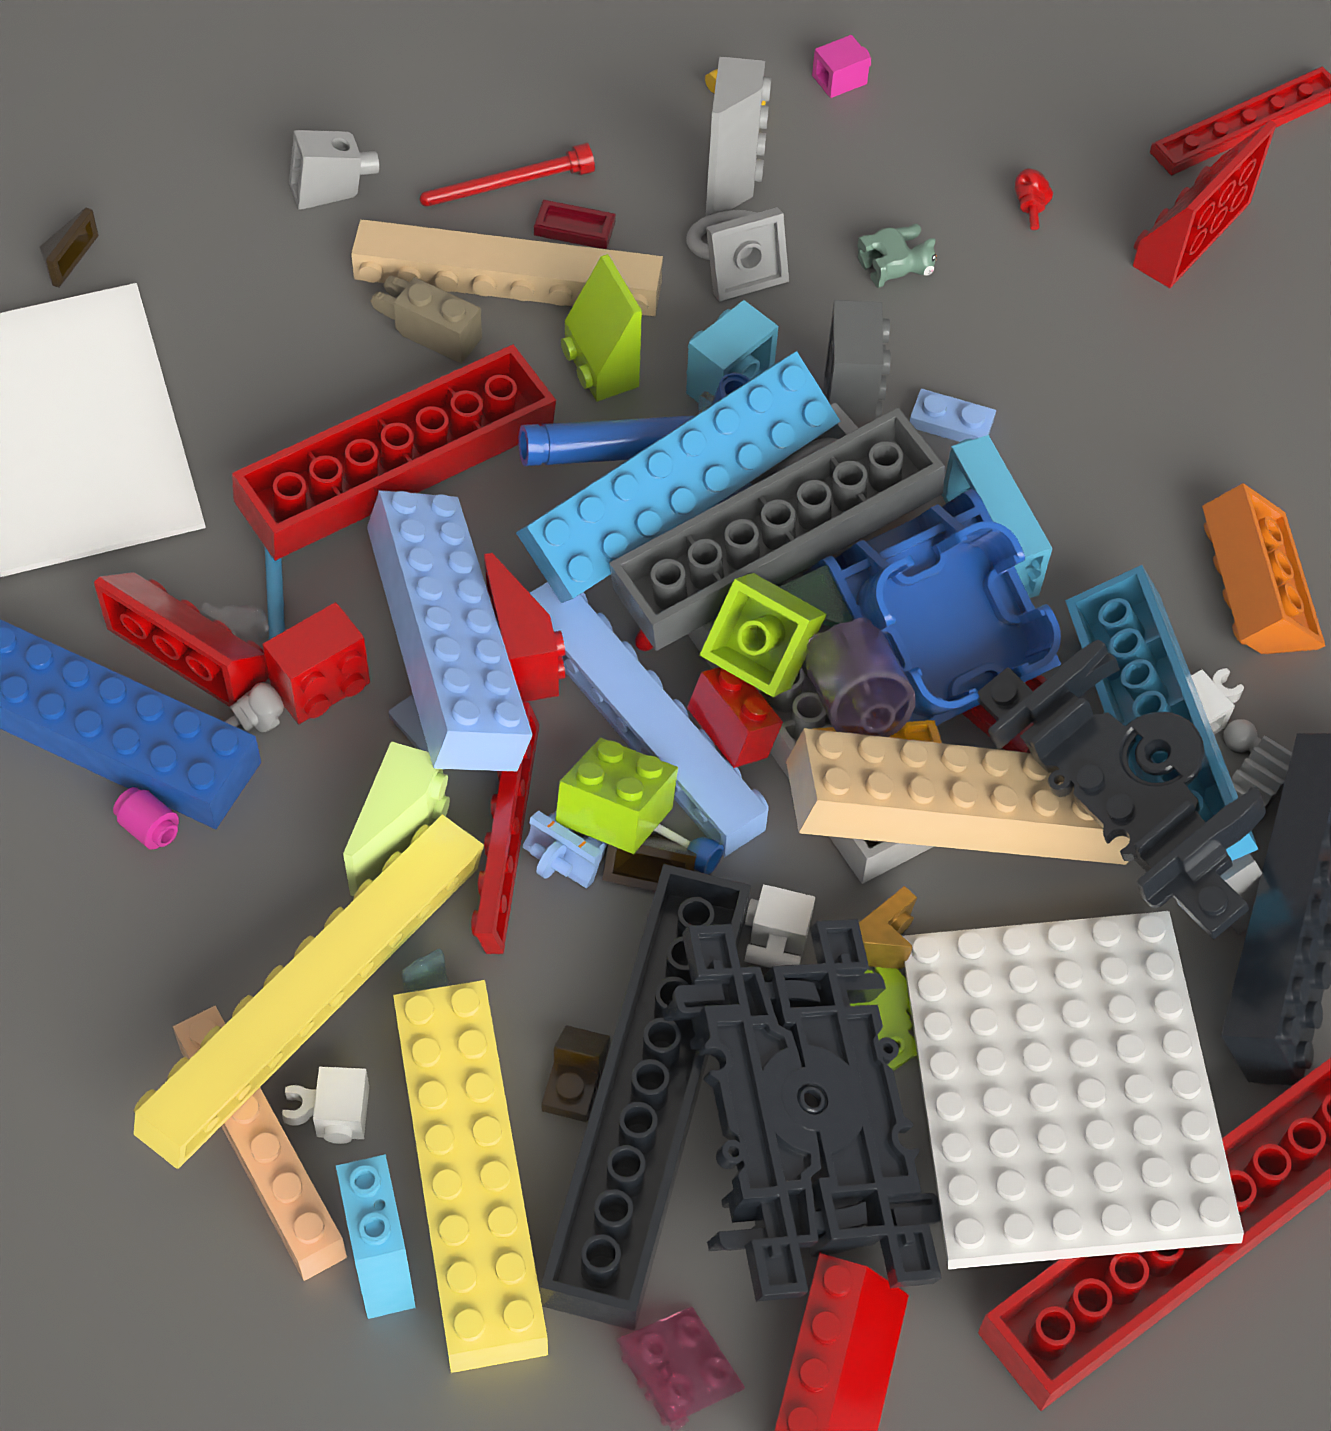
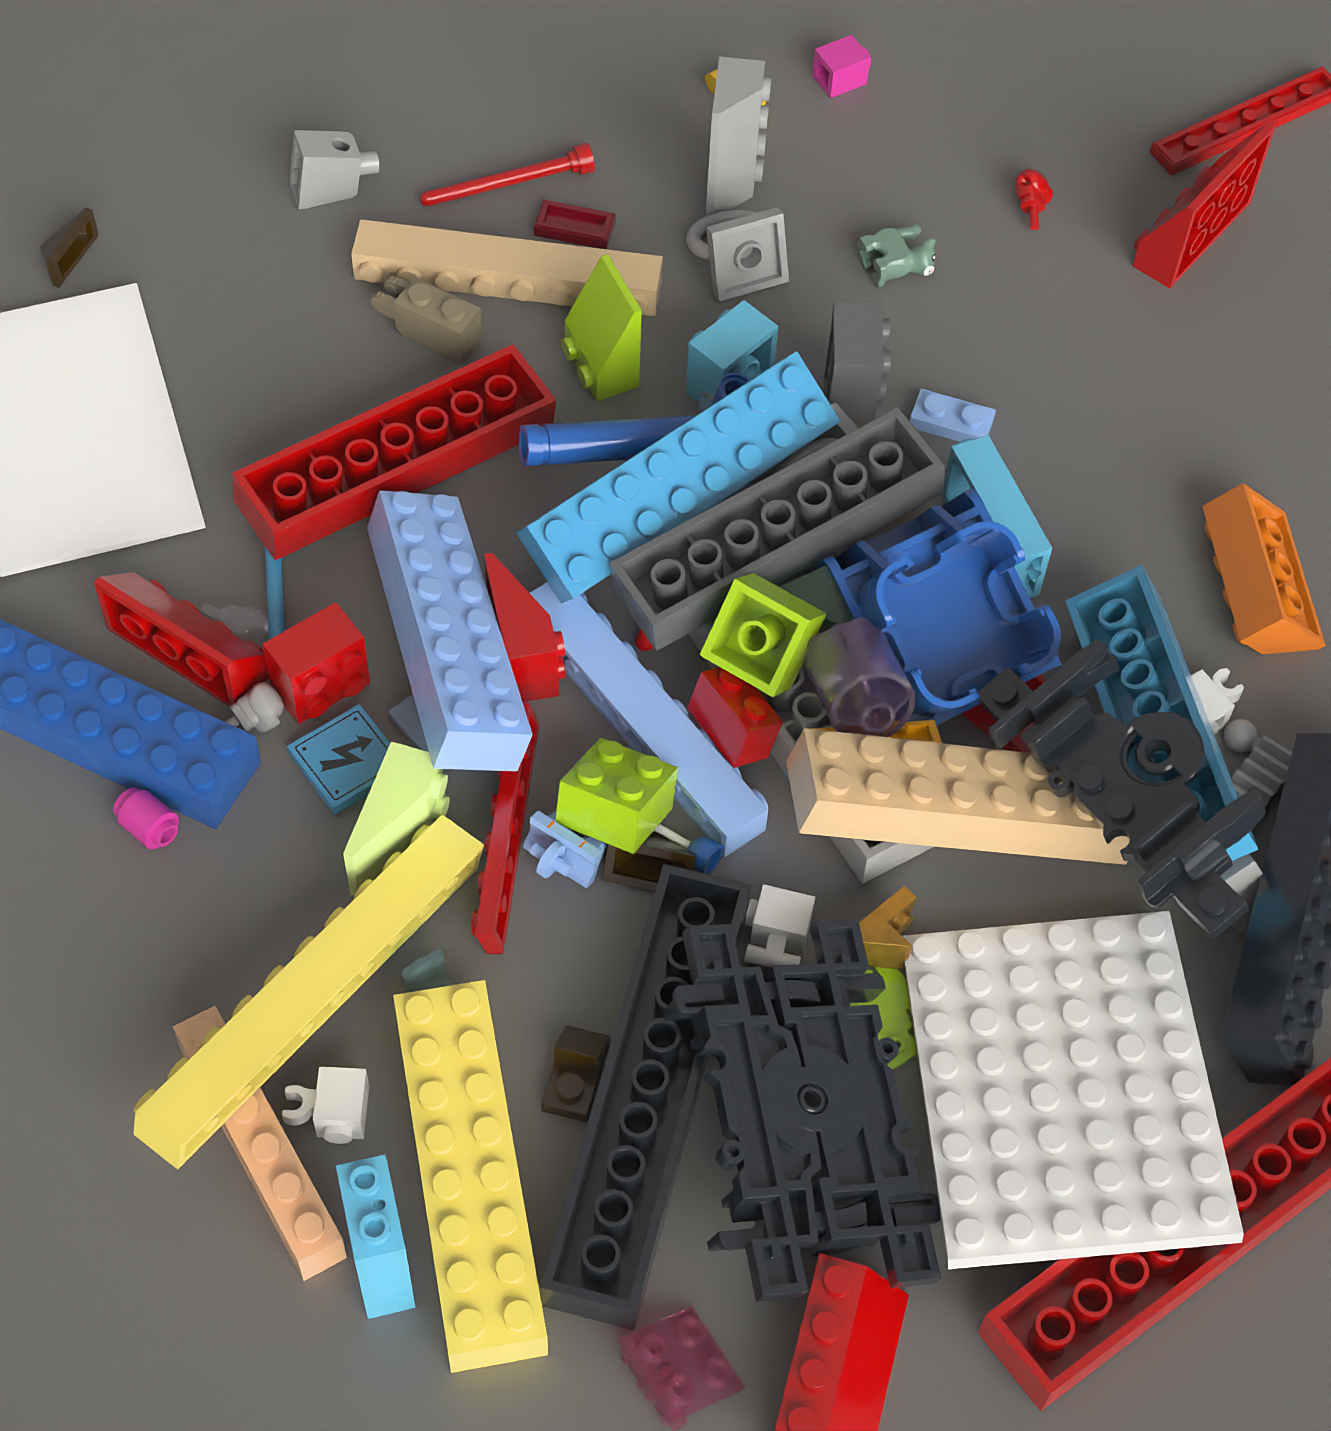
(341, 758): none -> dark azure tile

